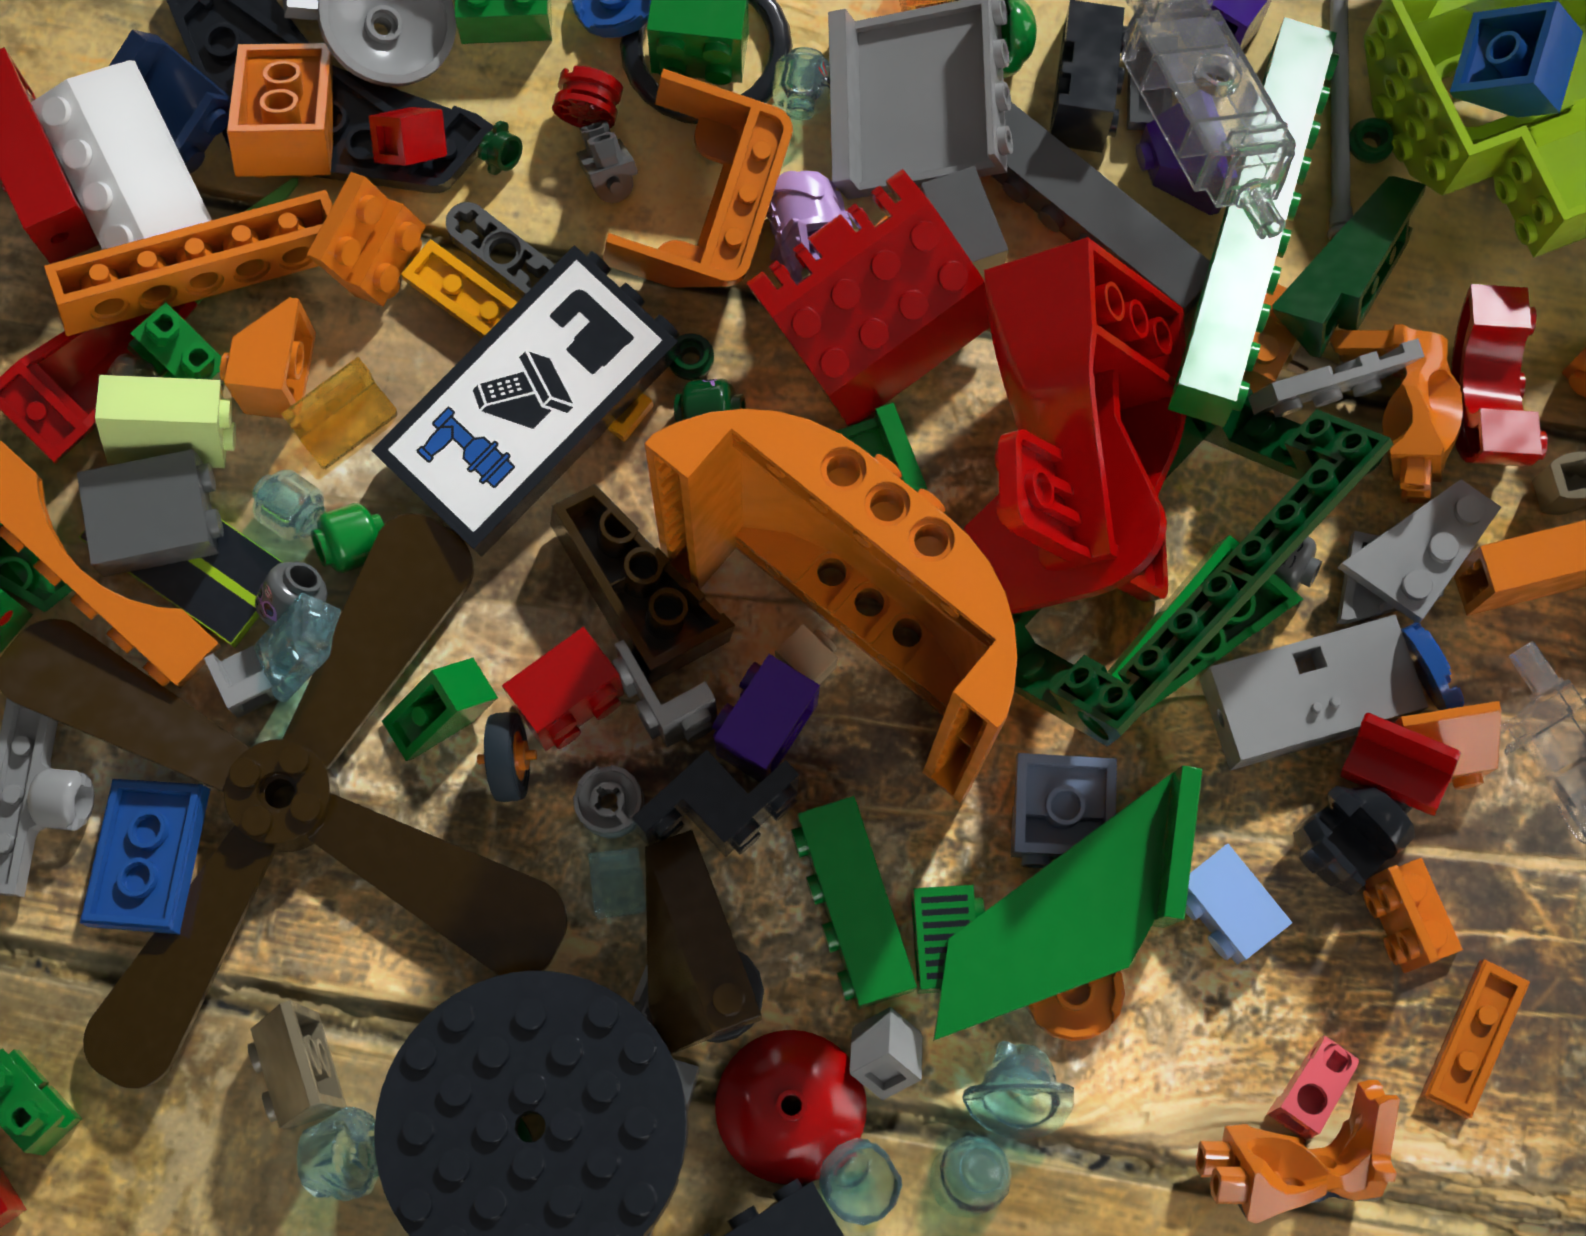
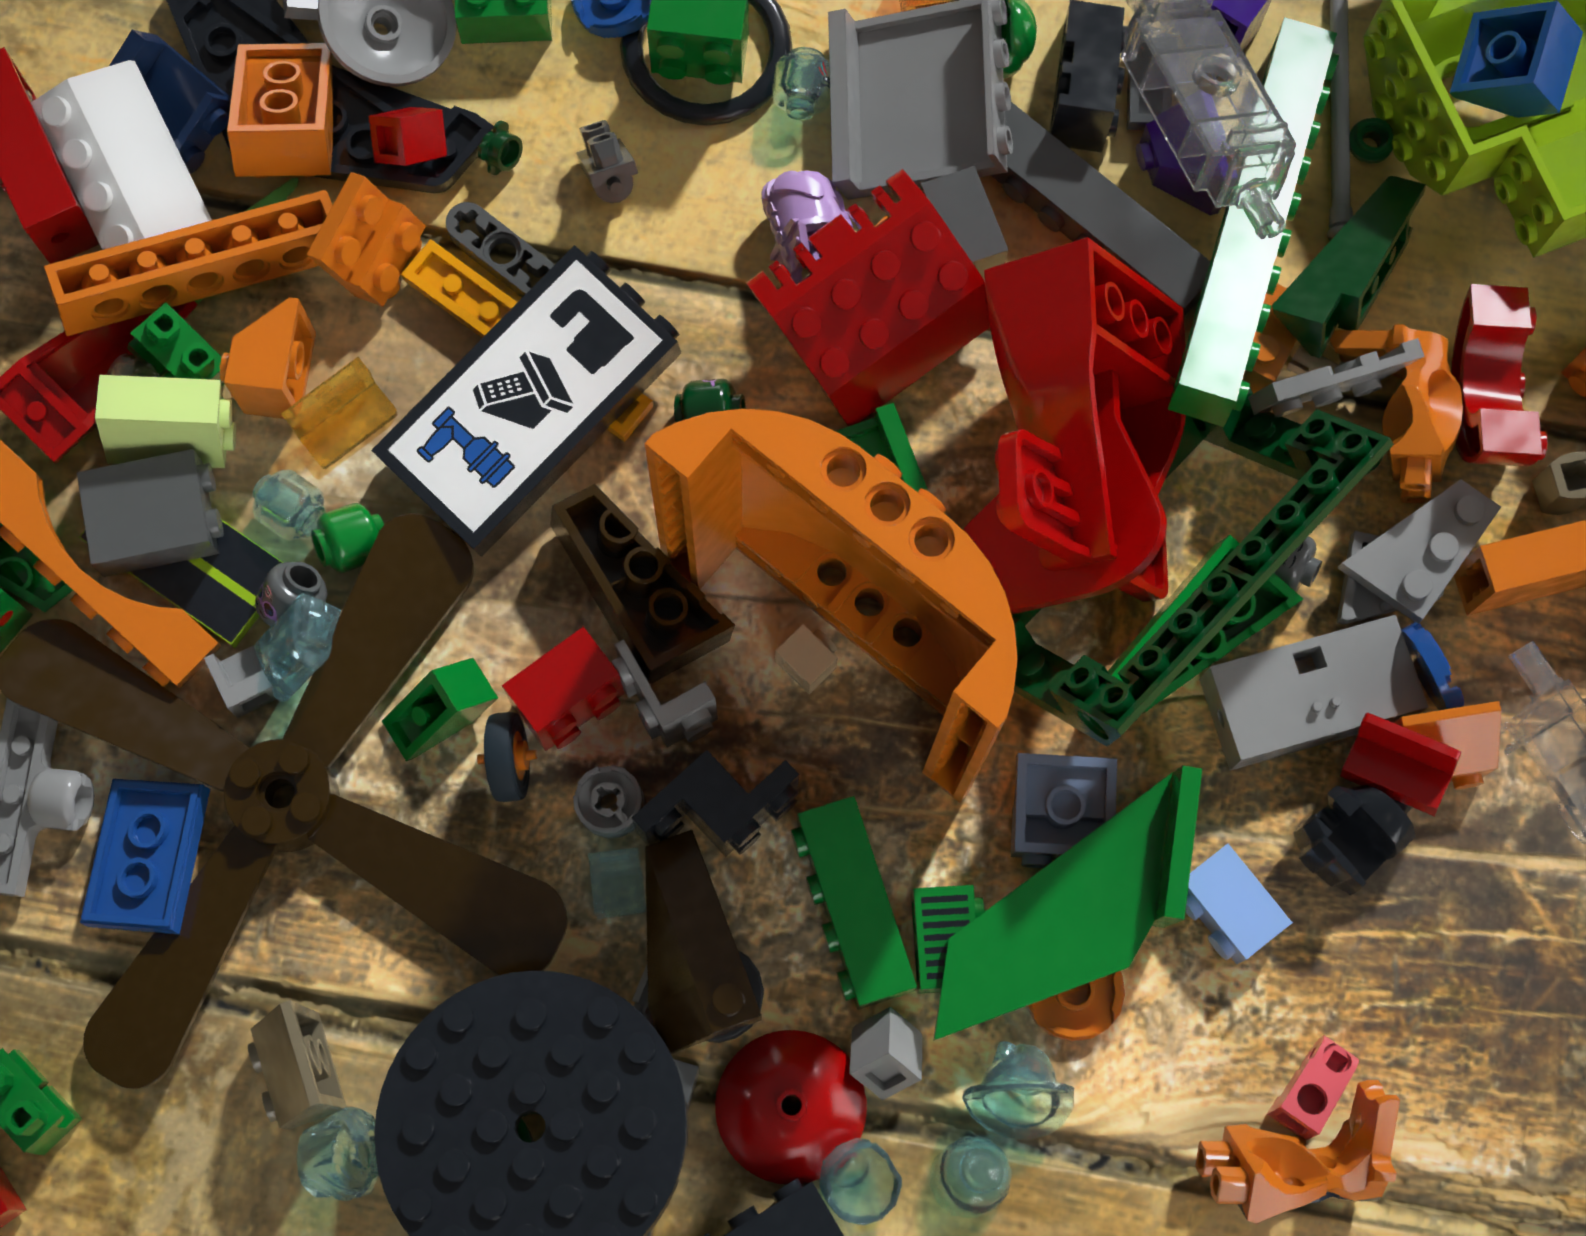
(588, 96): red wheel -> none
(695, 344): dark green plate -> none
(751, 145): orange windscreen -> none
(766, 717): dark purple brick -> none
(1411, 915): orange bracket -> none
(1475, 1038): orange tile -> none

